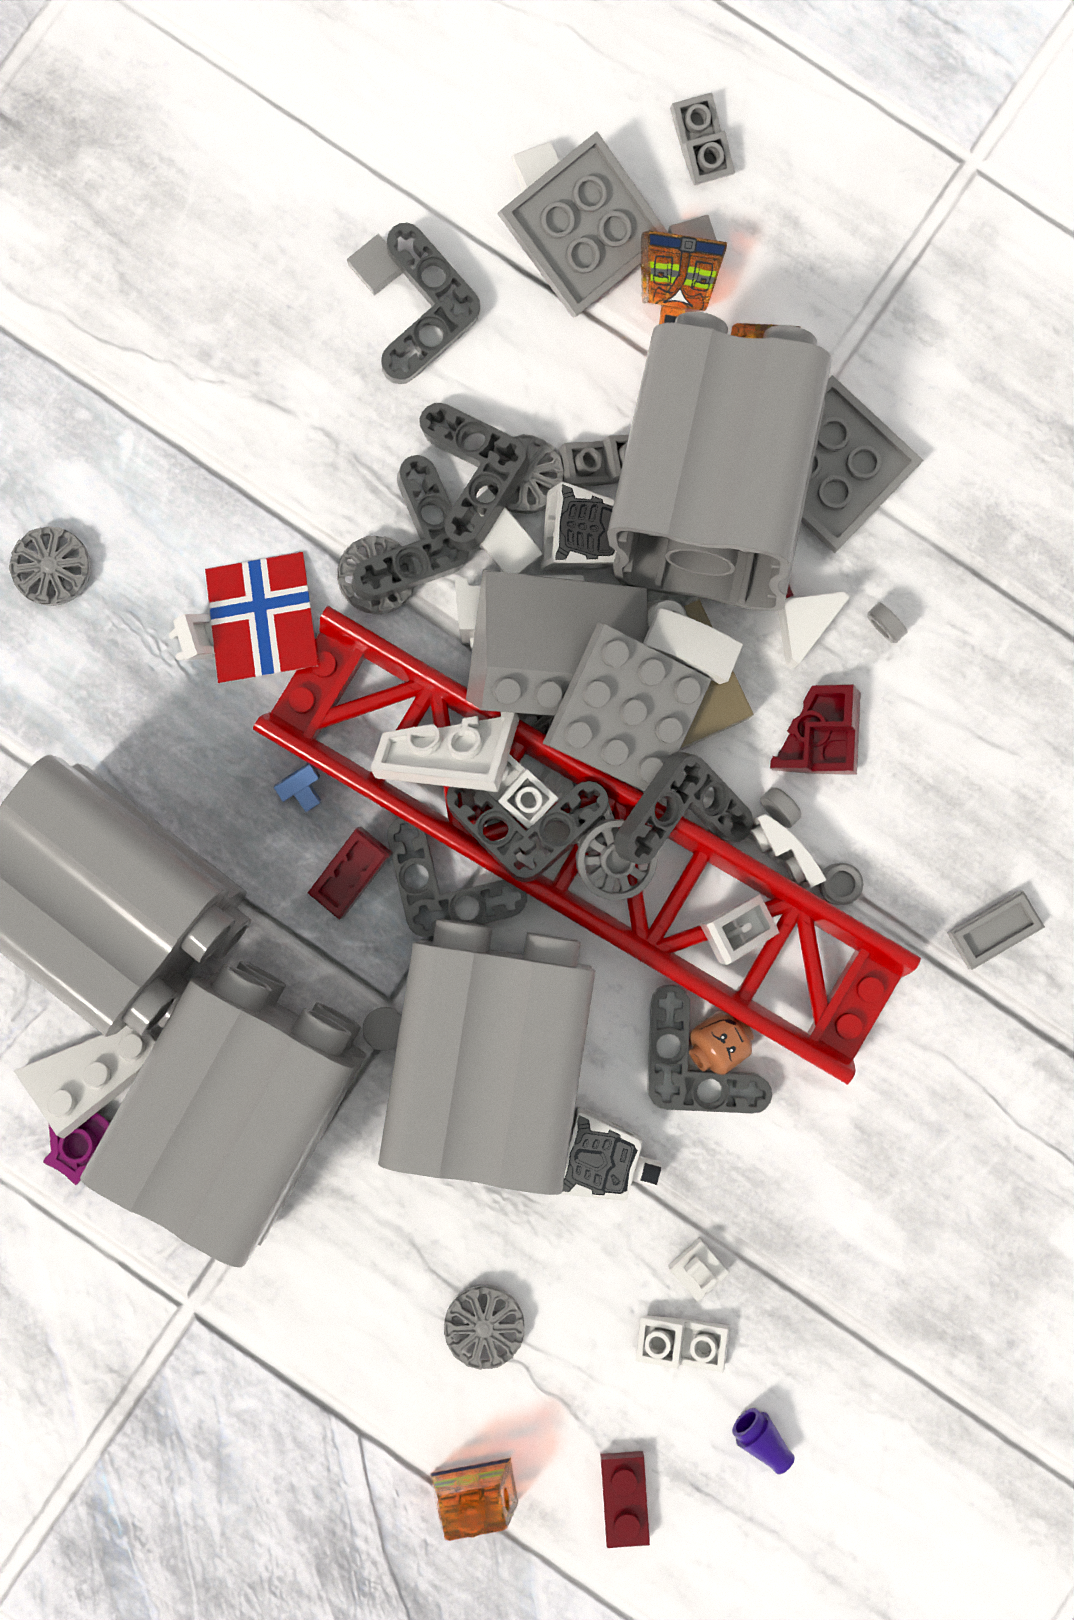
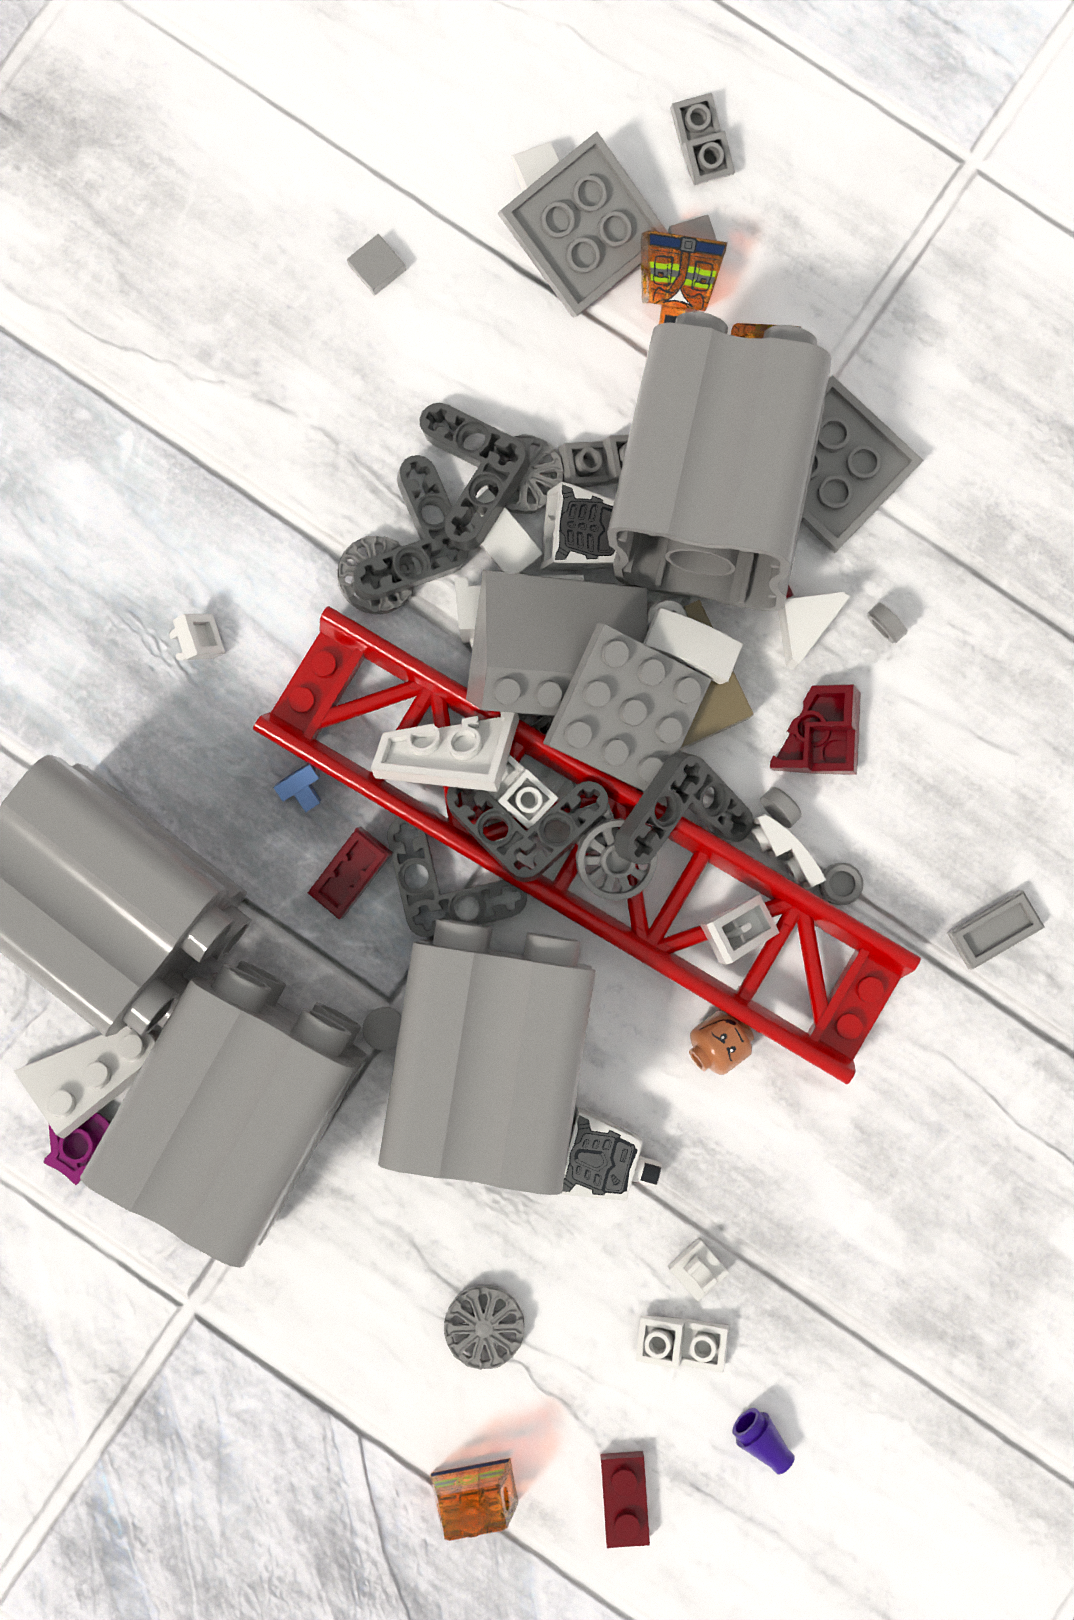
(50, 566): light grey wheel -> none
(261, 617): sticker -> none
(438, 315): dark grey beam -> none
(689, 1080): dark grey beam -> none

